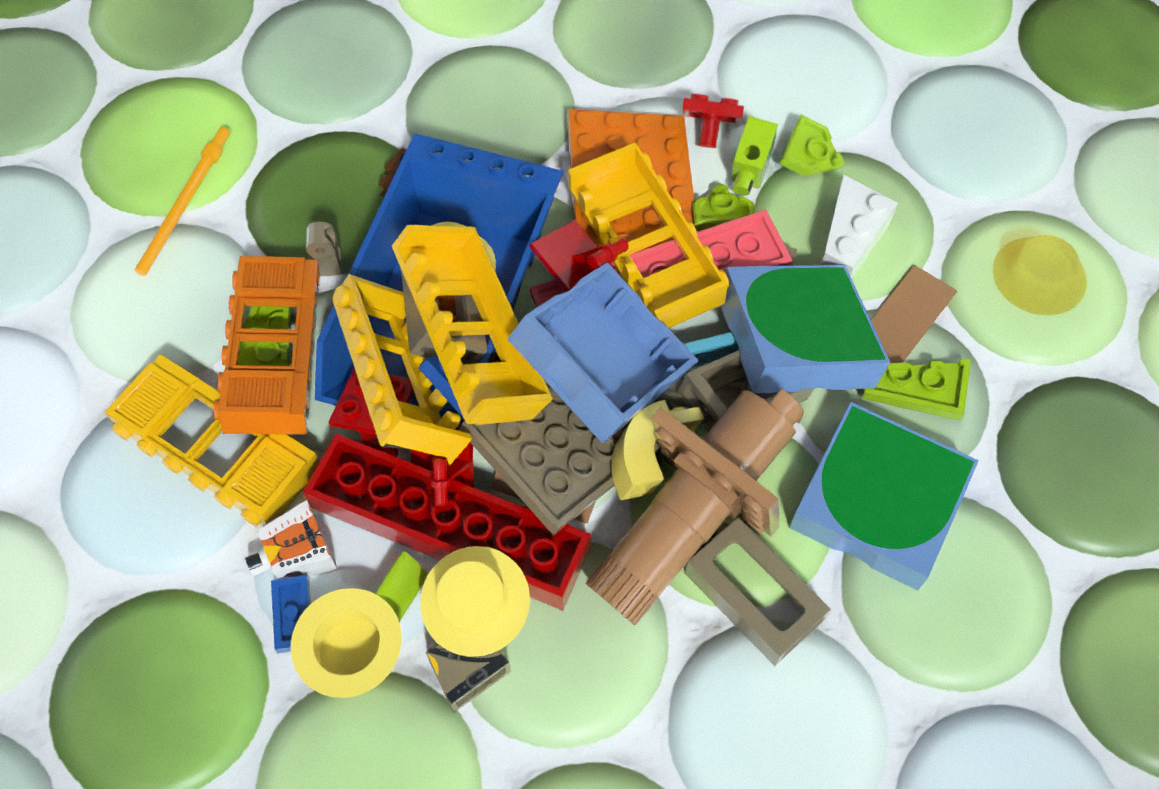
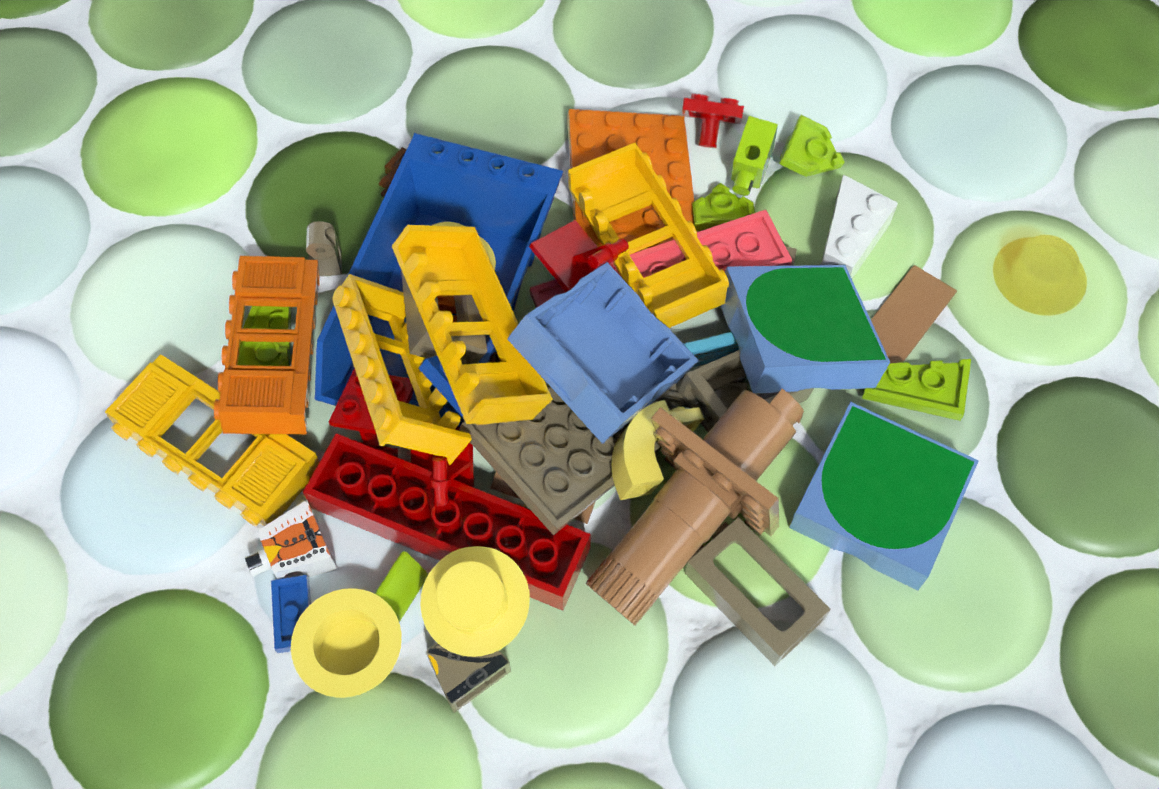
(210, 155): light orange bar -> none

